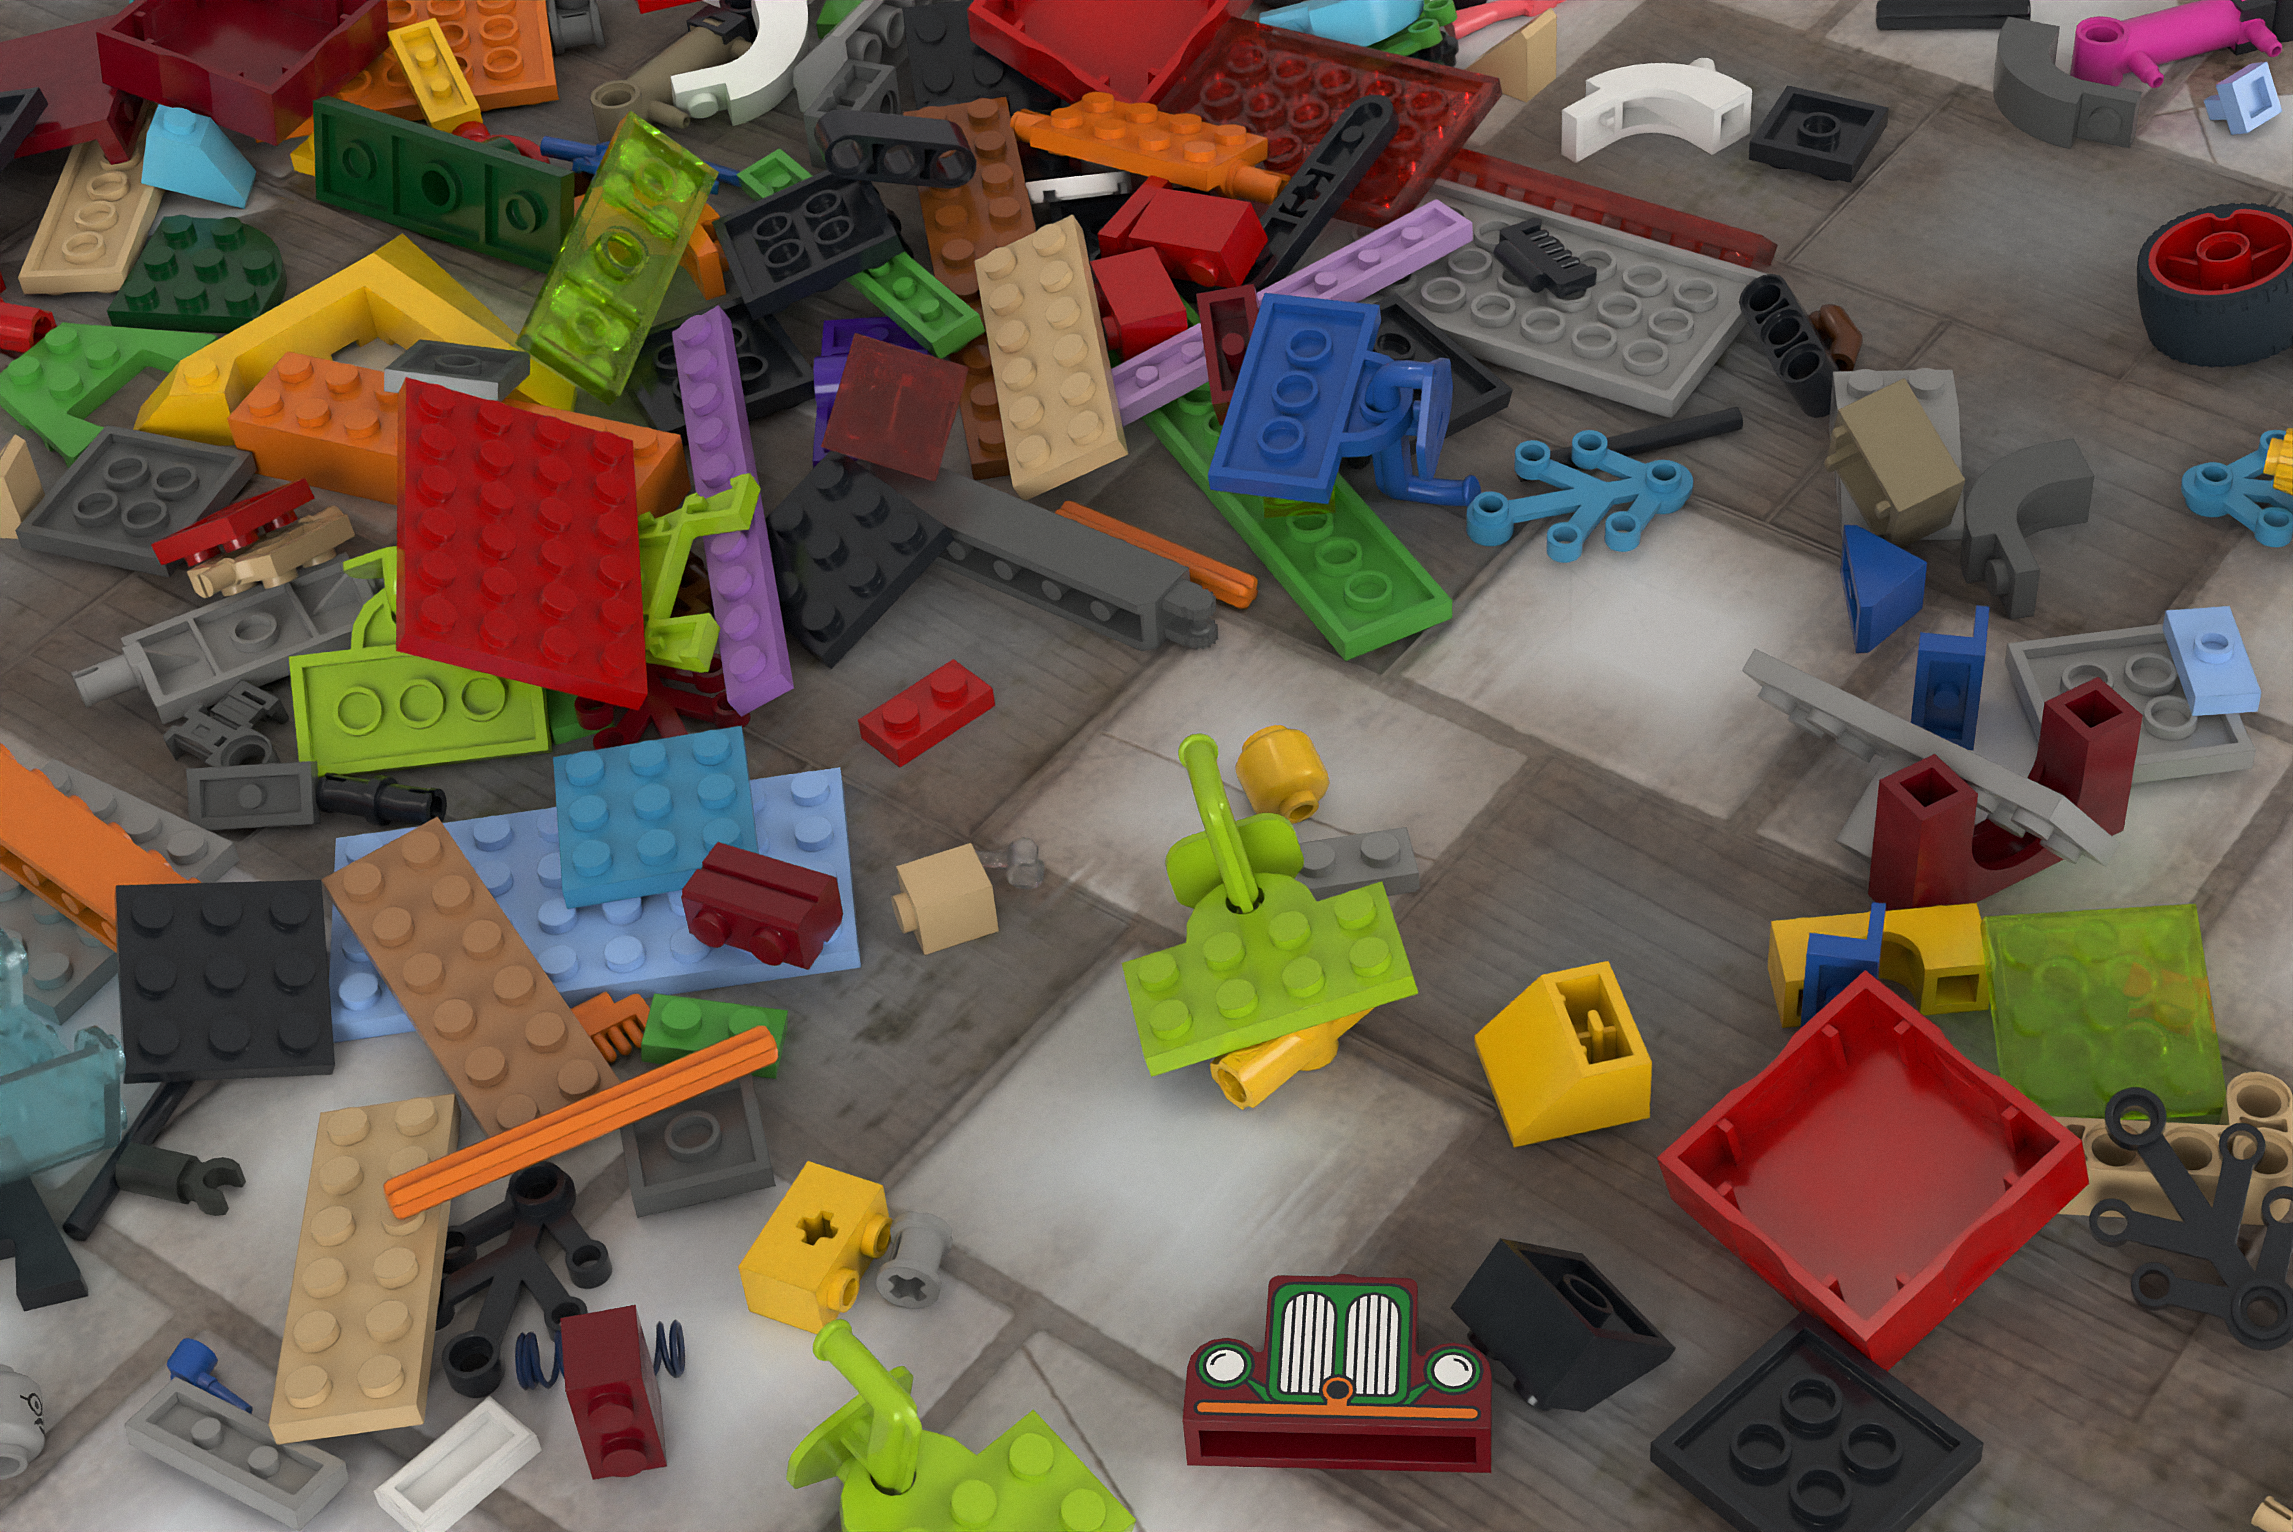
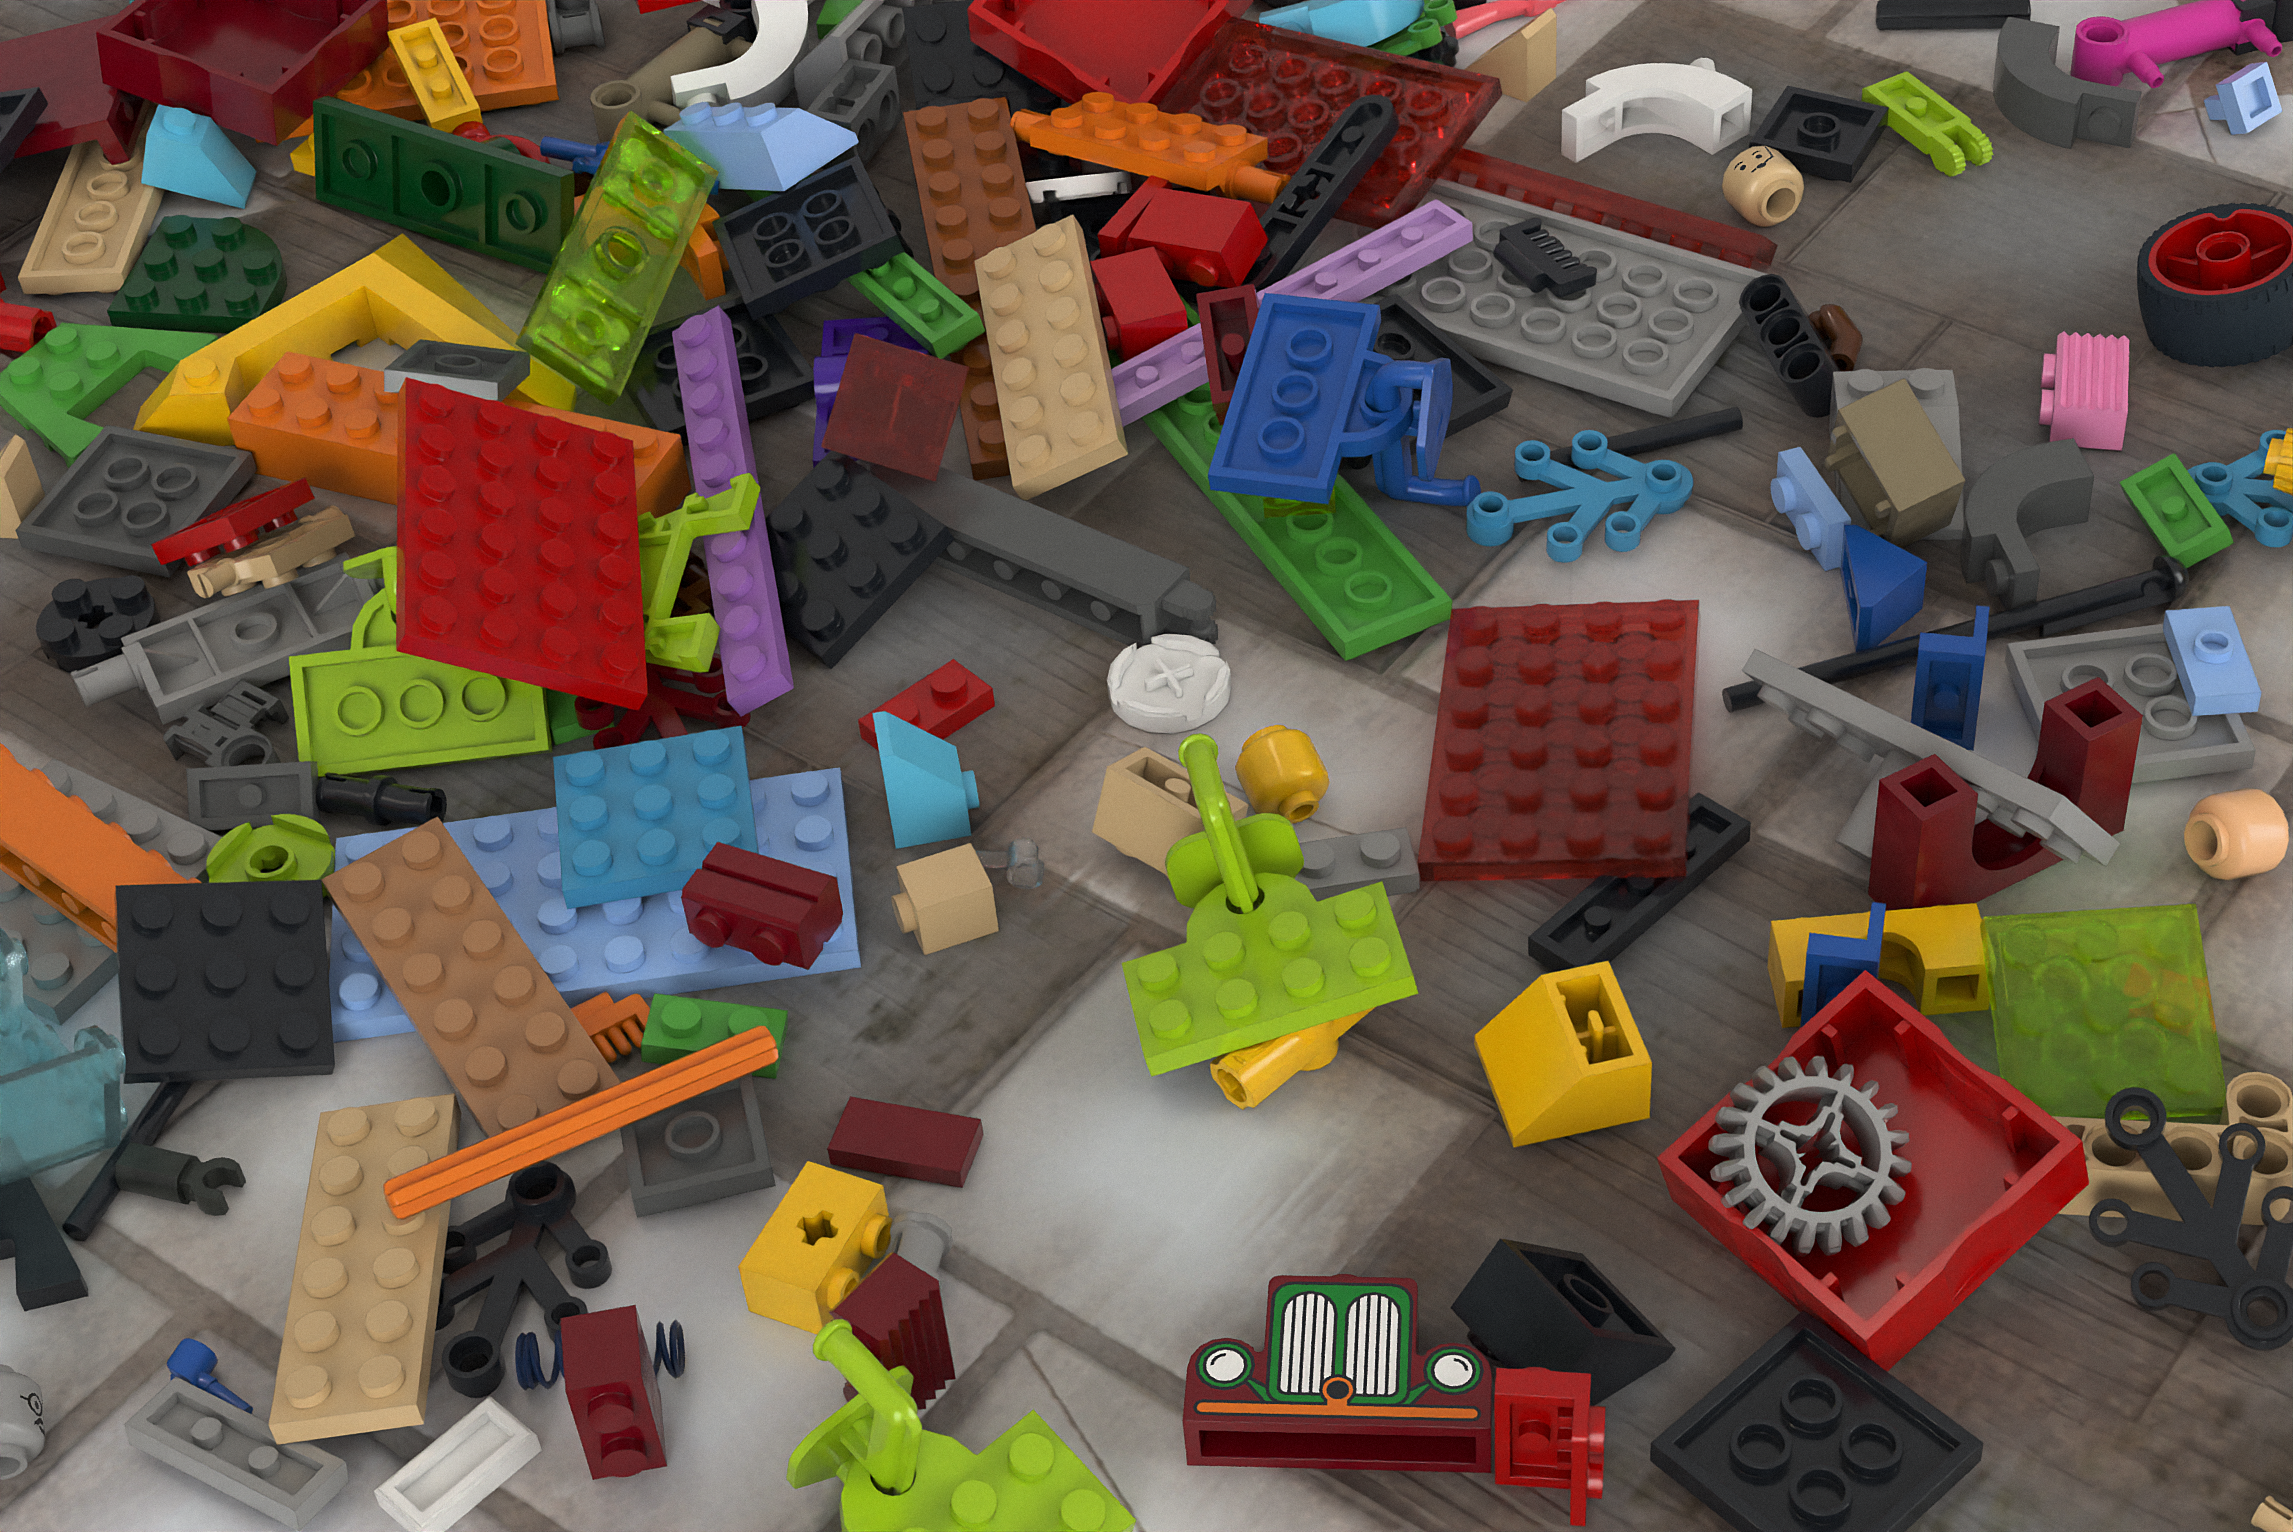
(116, 604): none -> black plate
(292, 842): none -> lime plate
(759, 144): none -> light blue slope
(878, 132): black beam -> none
(902, 1323): none -> dark red brick
(905, 1141): none -> dark red tile
(923, 783): none -> medium azure slope
(1150, 807): none -> tan brick
(1169, 684): none -> white tile
(1225, 581): orange axle -> none
(1549, 1434): none -> red bracket
(1563, 743): none -> clear red plate
(1619, 910): none -> black plate
(1763, 186): none -> tan head
(1810, 507): none -> light blue plate
(1839, 1167): none -> light grey gear
(1930, 123): none -> lime hinge
(2087, 390): none -> bright pink brick
(2160, 585): none -> black bar
(2176, 511): none -> bright green plate
(2237, 834): none -> light nougat head

